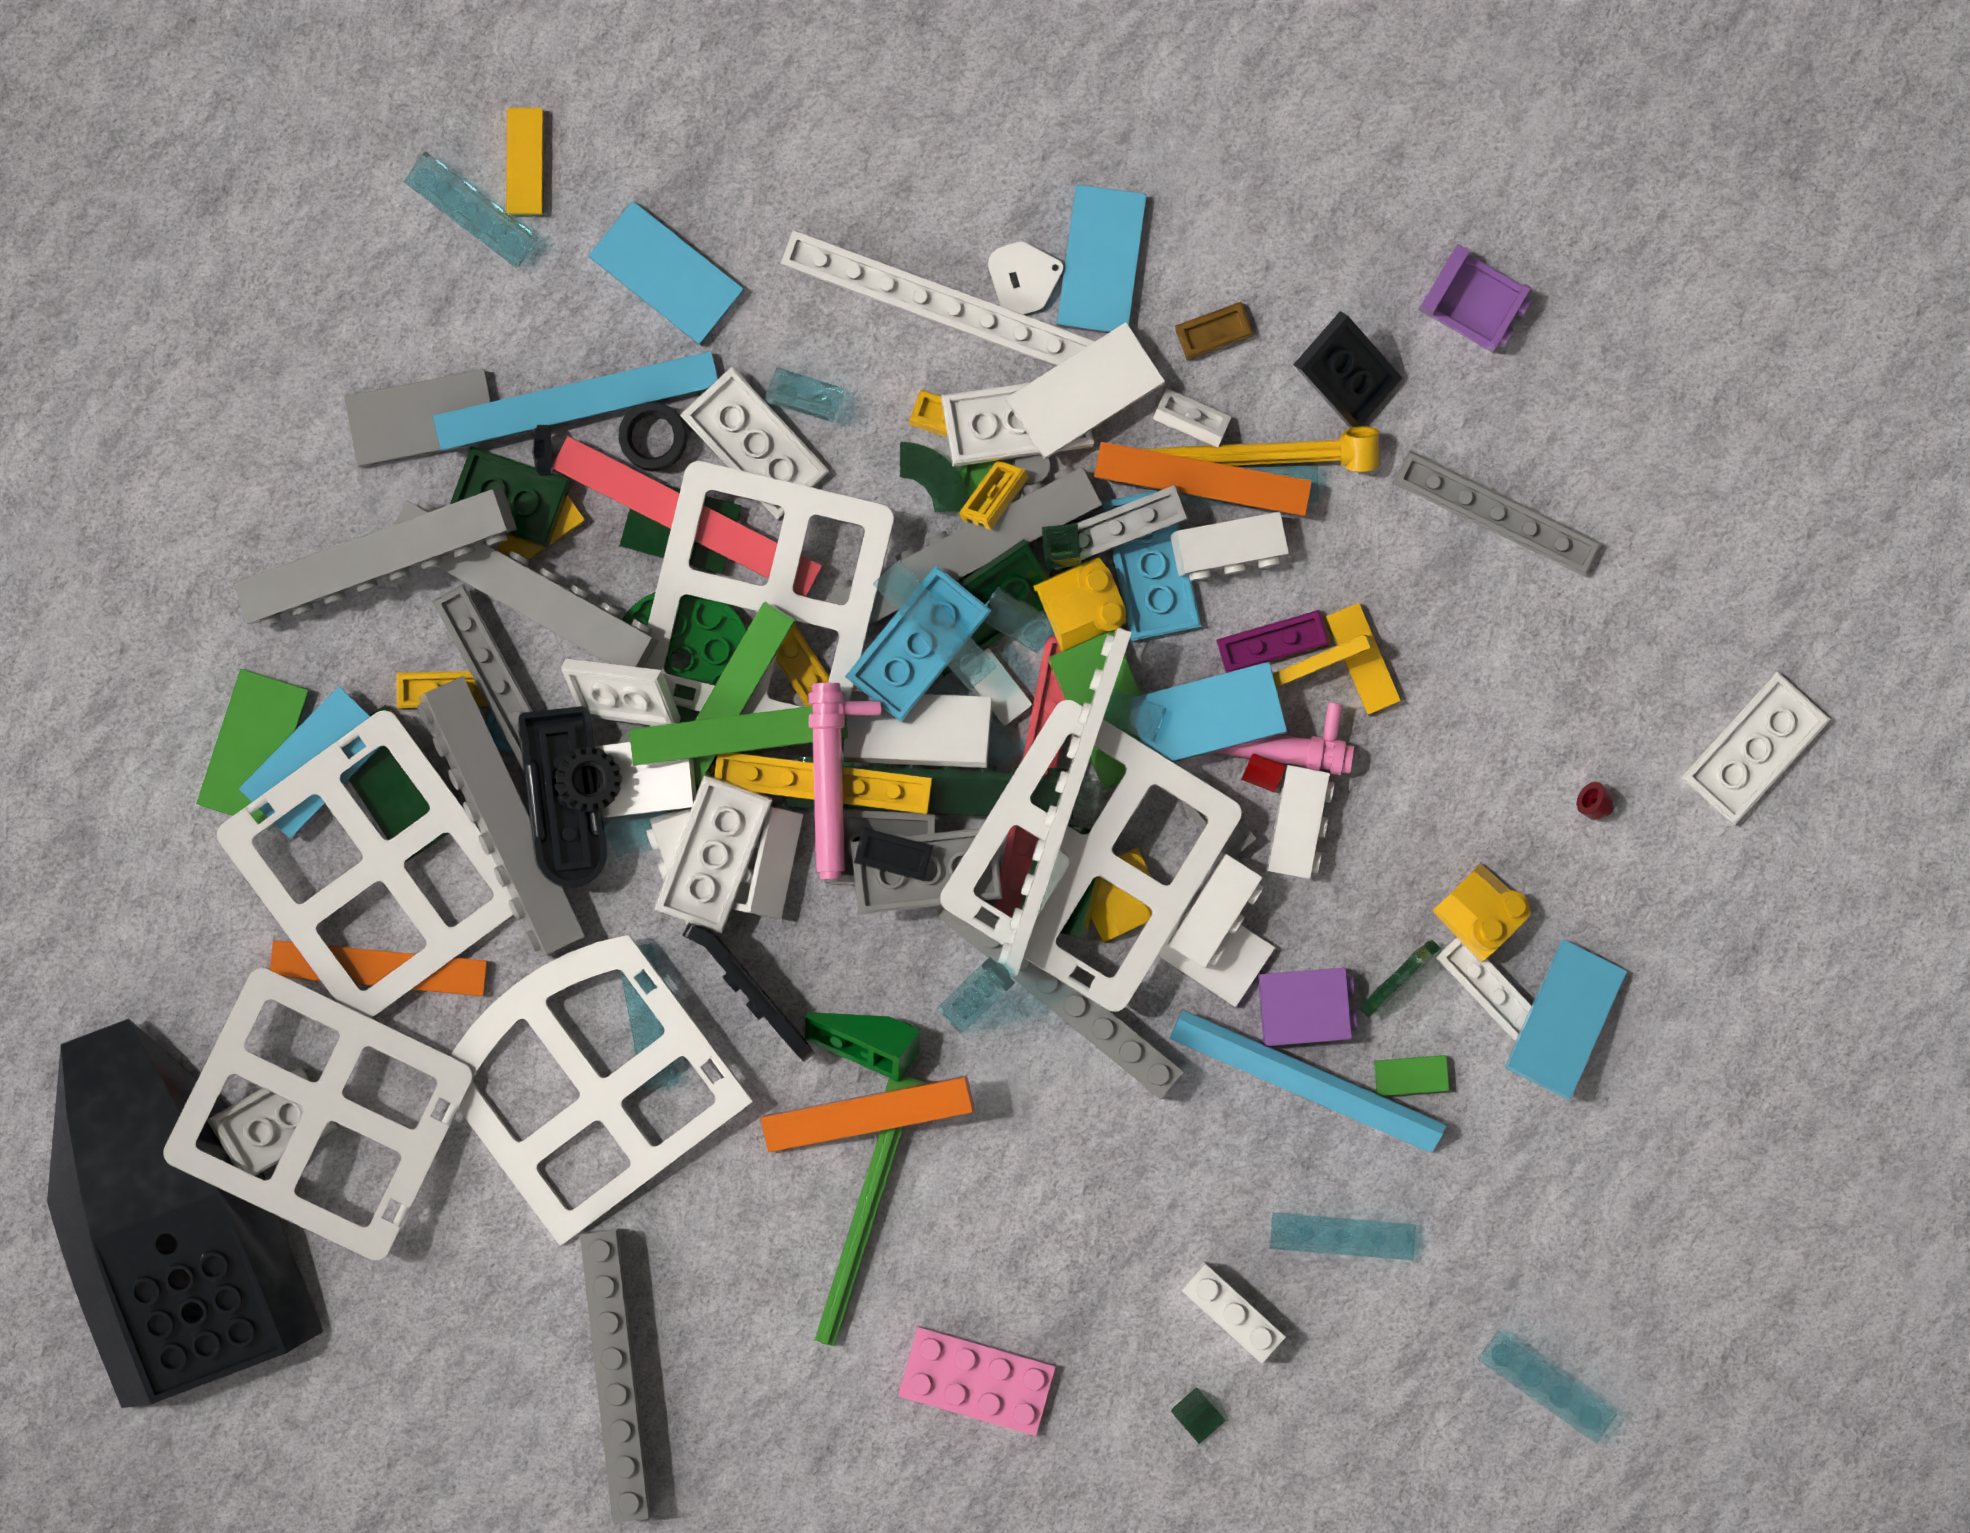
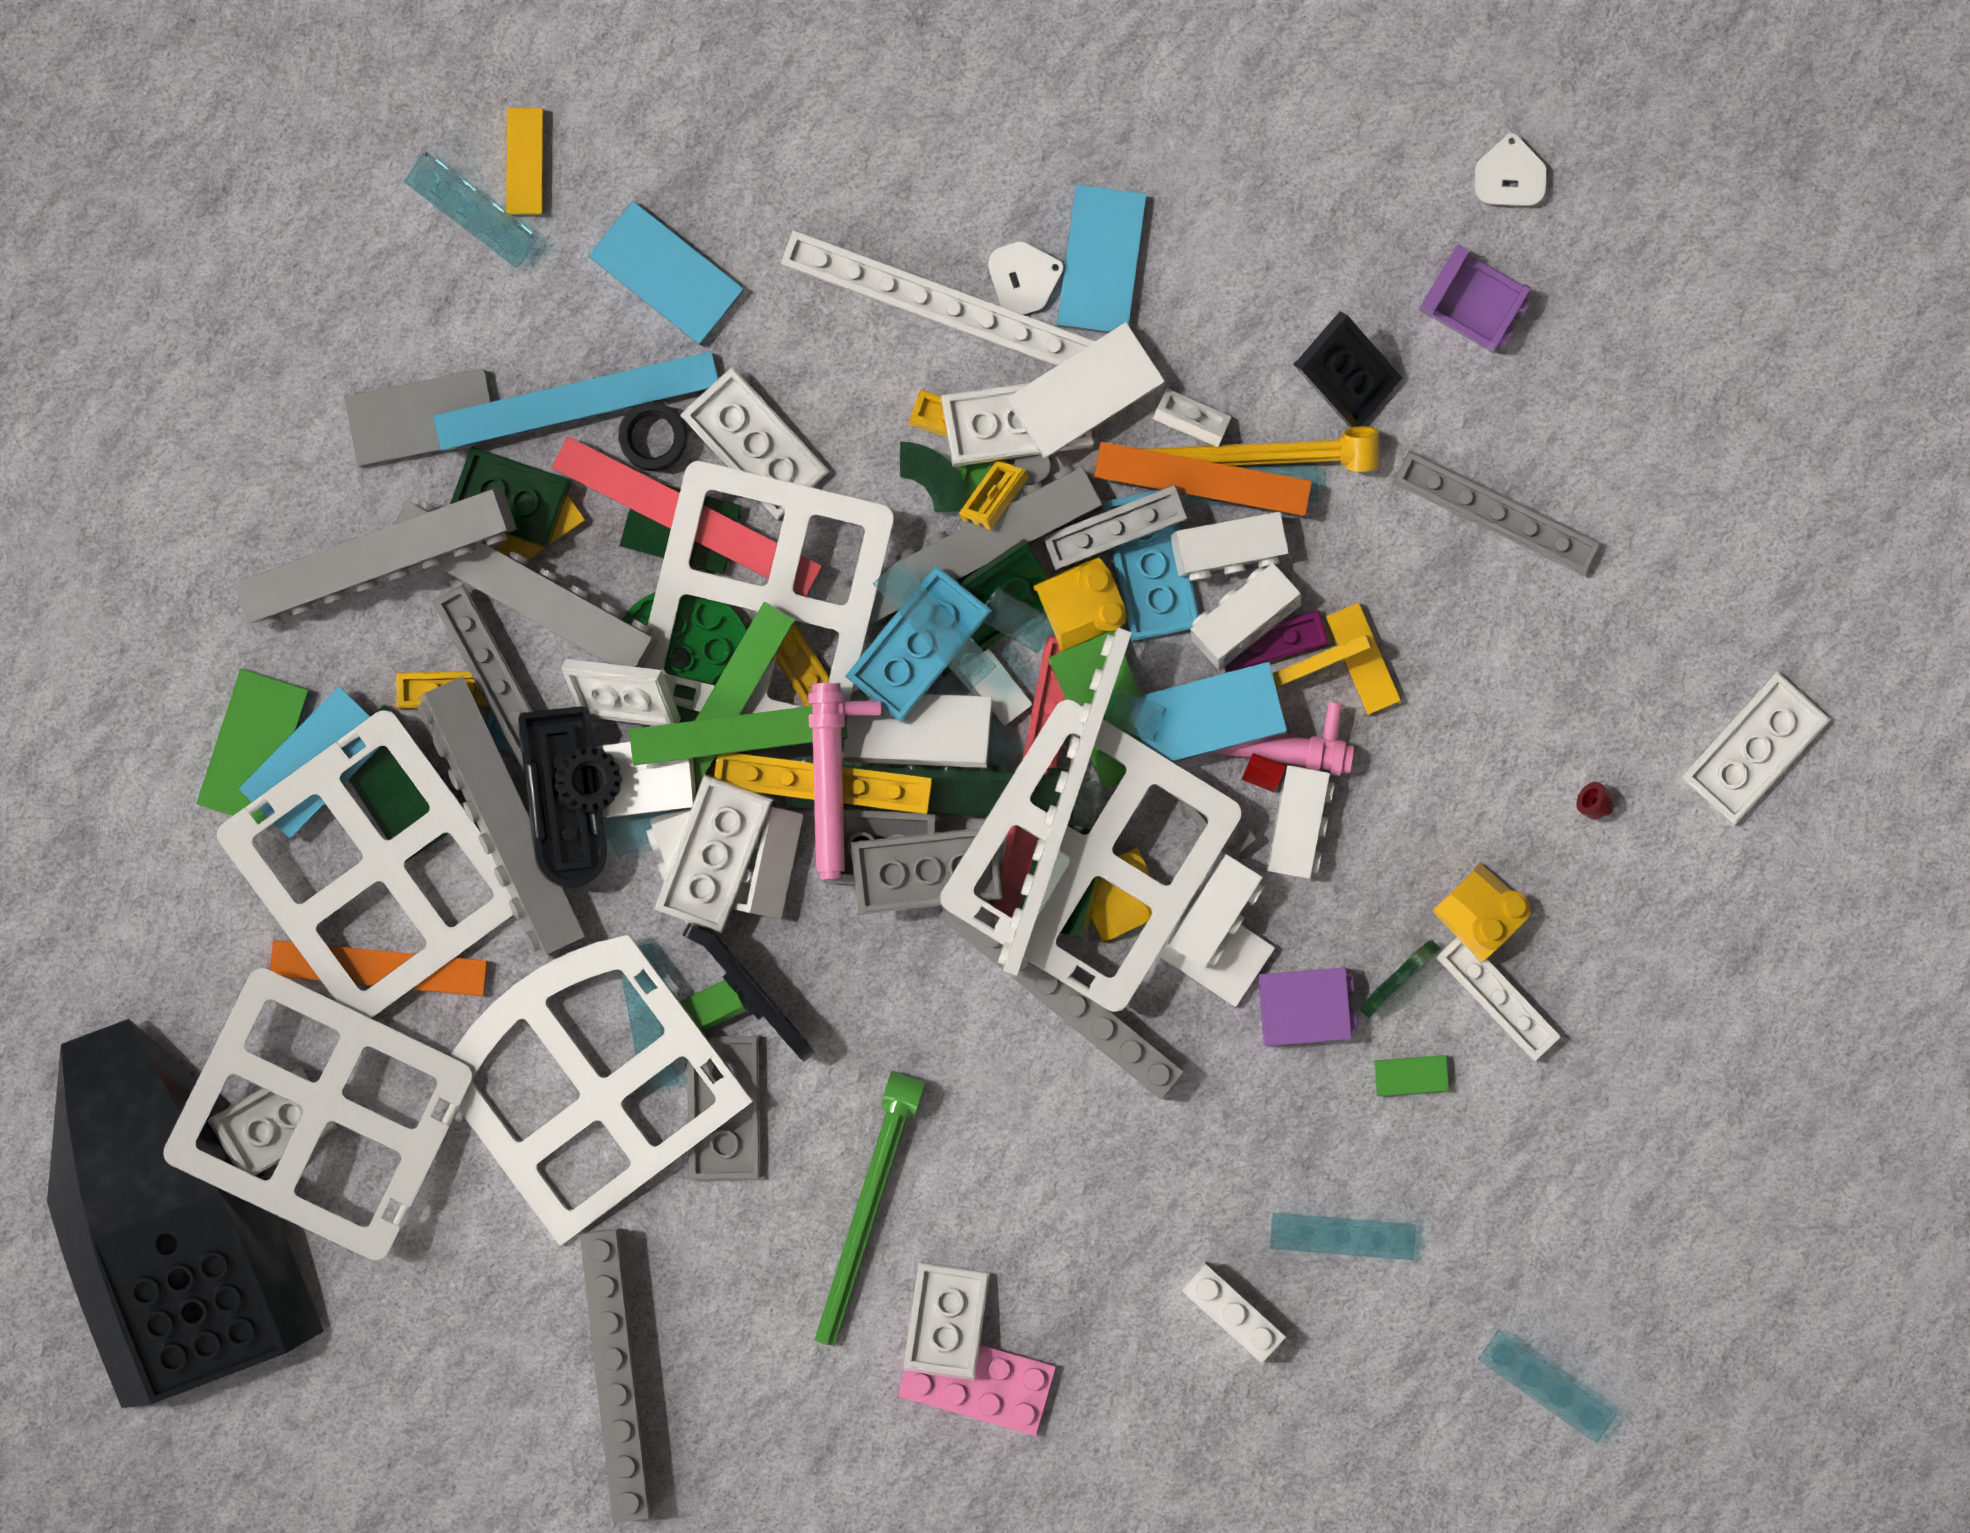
(542, 450): black tile -> none
(713, 1005): none -> bright green tile
(734, 1147): none -> light grey tile
(804, 394): clear light blue plate -> none
(867, 1040): green slope -> none
(867, 1113): orange tile -> none
(893, 854): black tile -> none
(946, 1321): none -> white tile
(976, 994): clear light blue plate -> none
(1061, 546): clear green slope -> none
(1197, 1415): clear green slope -> none
(1213, 330): pearl gold tile -> none
(1245, 616): none -> white brick
(1307, 1081): medium azure tile -> none
(1510, 164): none -> white piece
(1565, 1019): medium azure tile -> none

